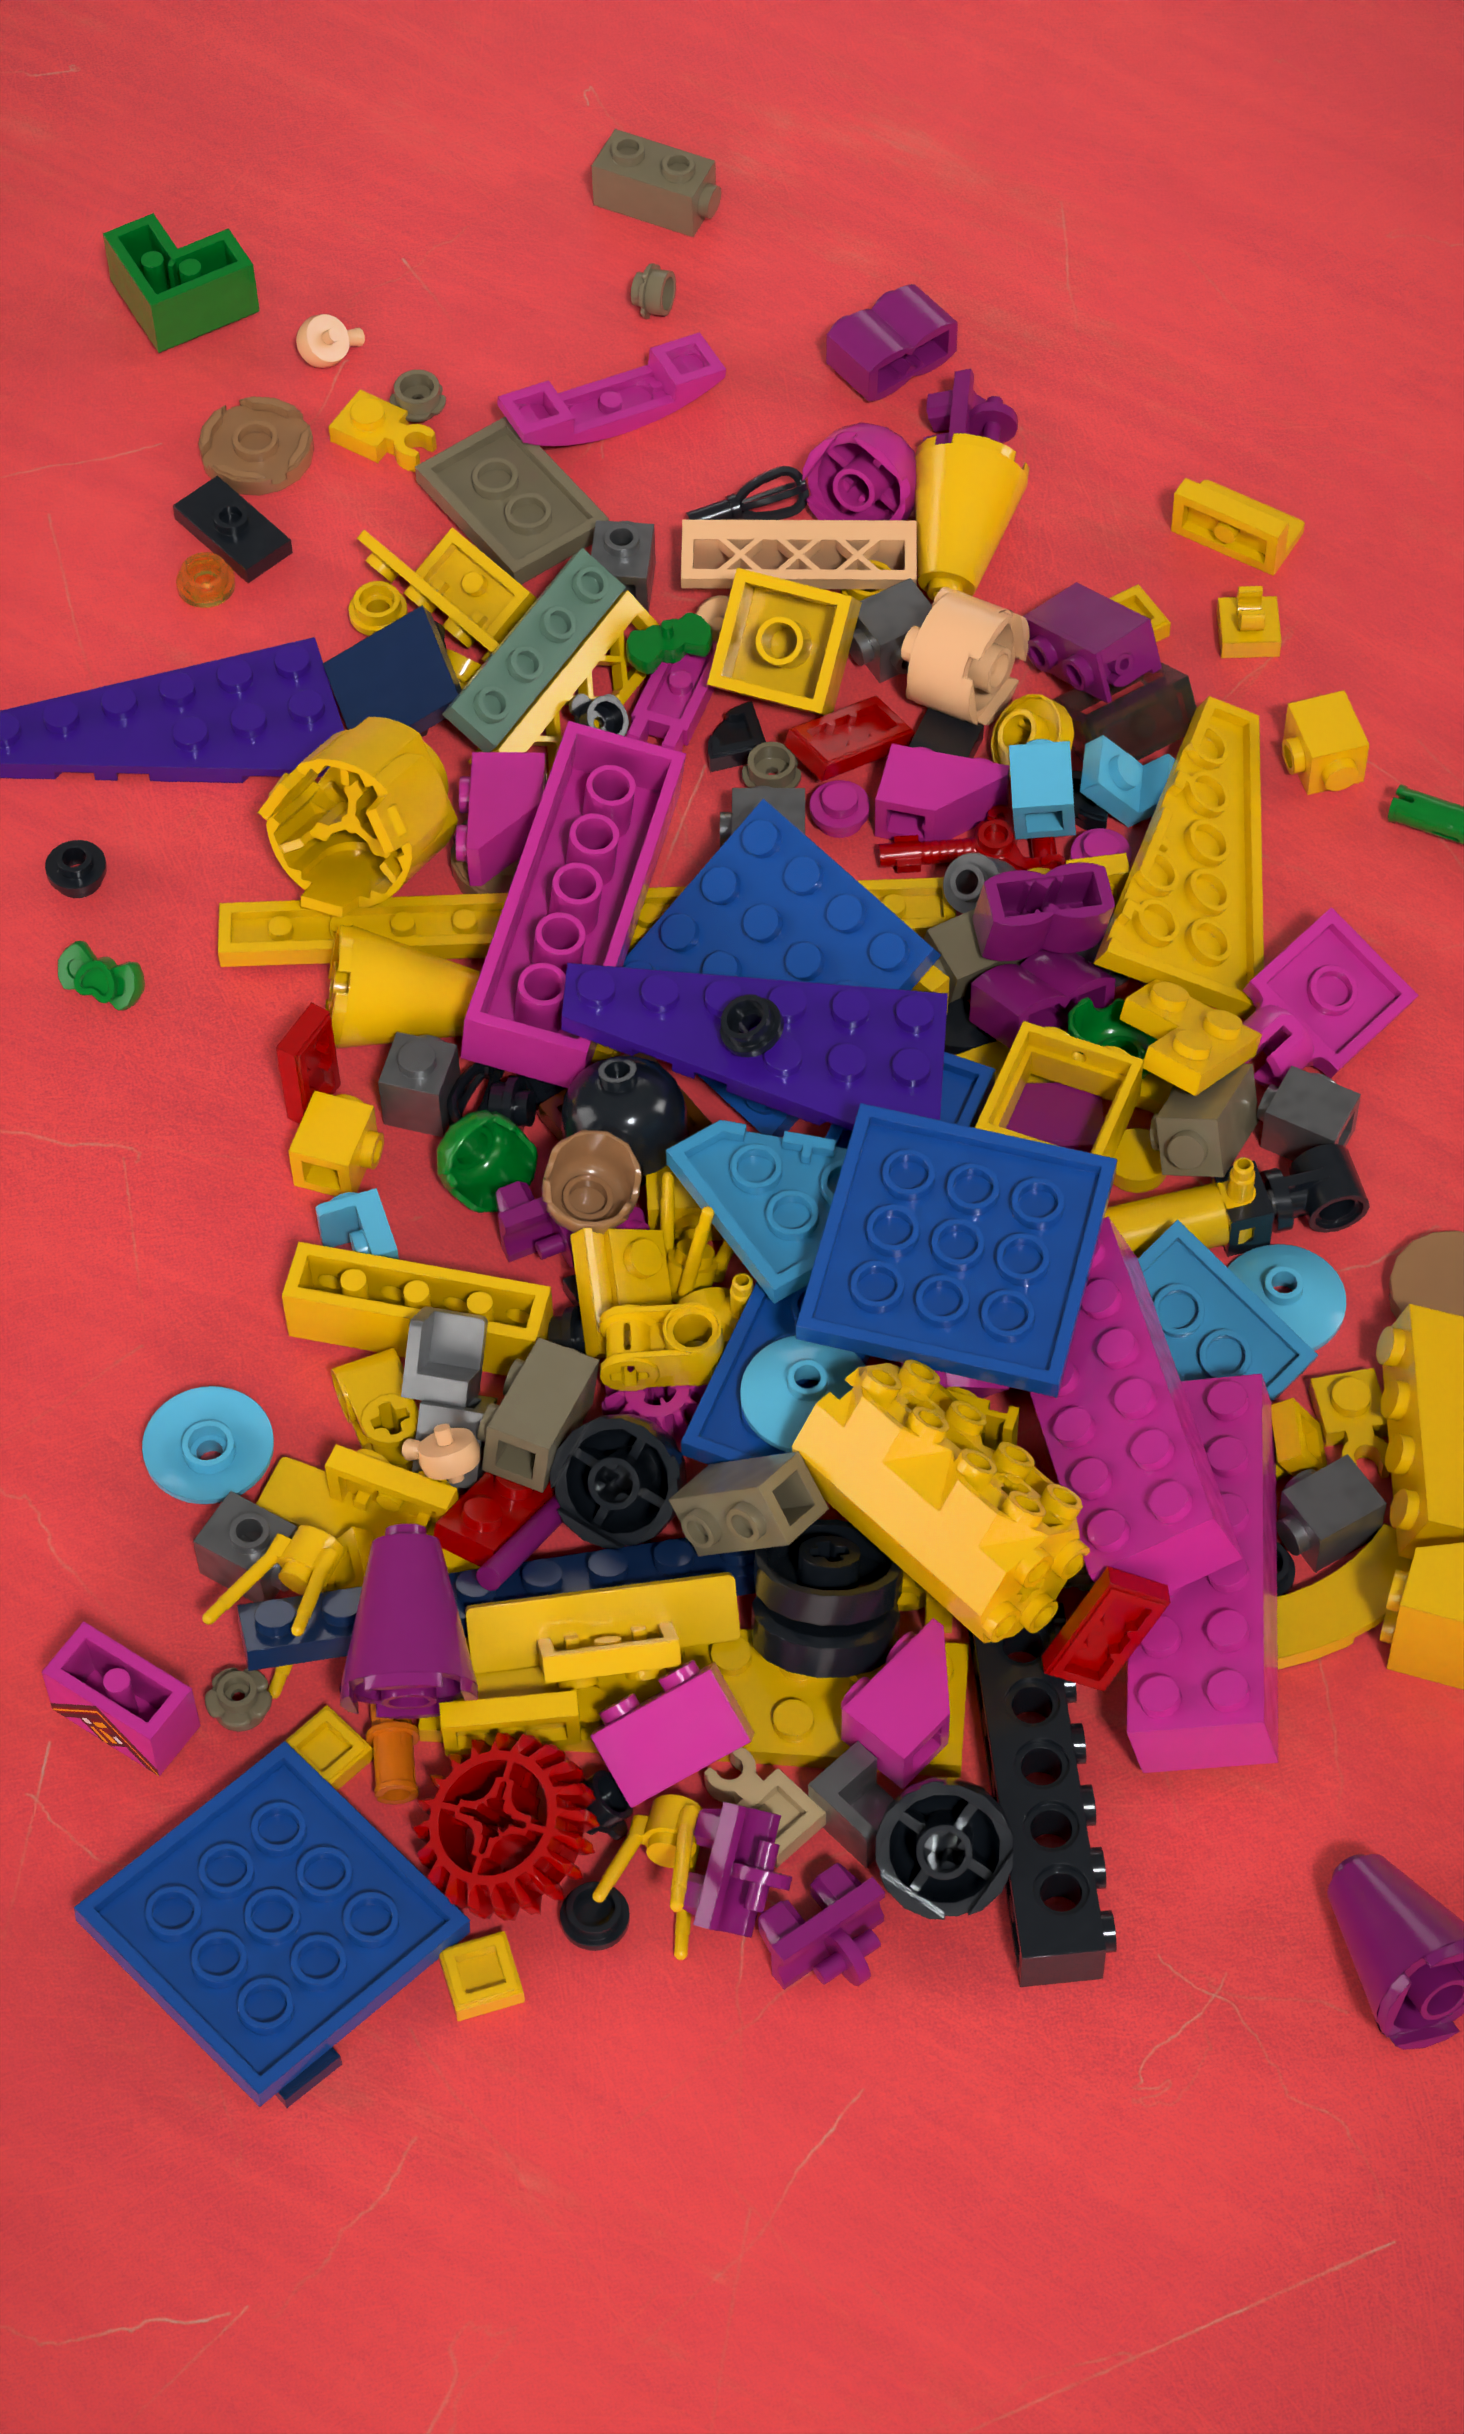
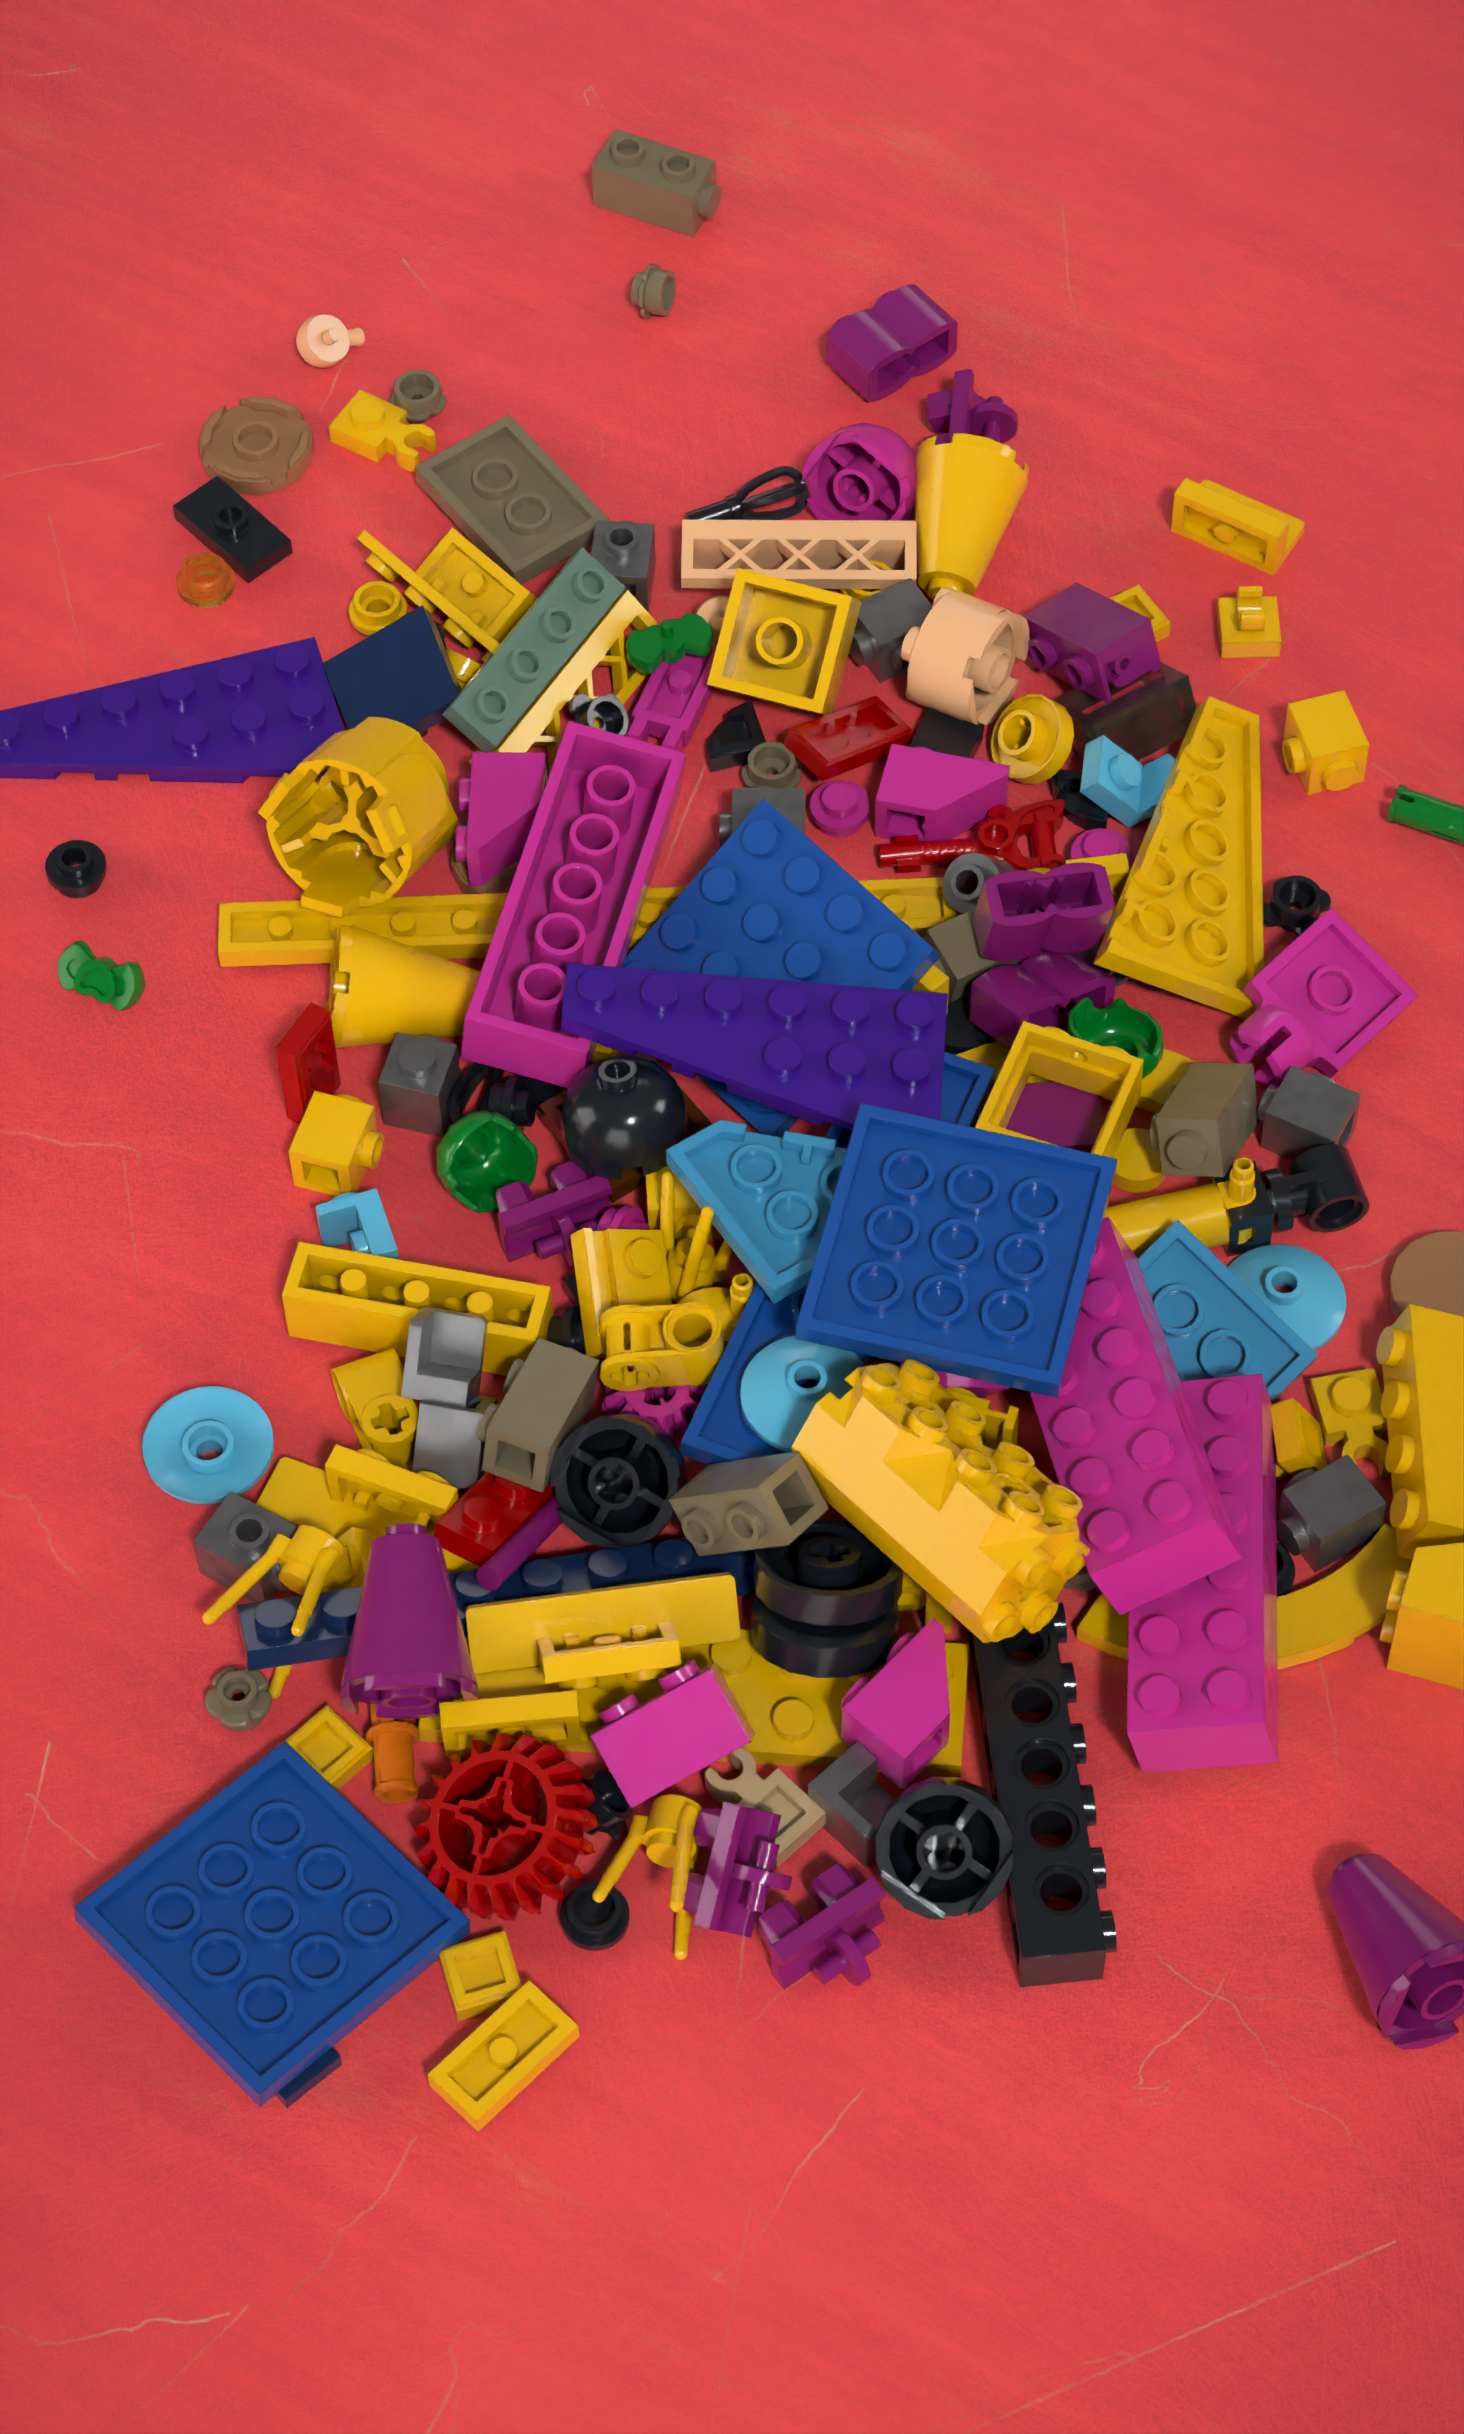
(121, 1698): dark pink brick -> none
(180, 289): green brick -> none
(445, 1453): light nougat piece -> none
(503, 2055): none -> yellow plate
(591, 1181): medium nougat hair -> none
(617, 404): dark pink slope -> none
(742, 1016): black plate -> none
(1042, 789): medium azure brick -> none
(1106, 1629): red plate -> none
(1193, 1040): yellow plate -> none
(1299, 893): none -> black plate

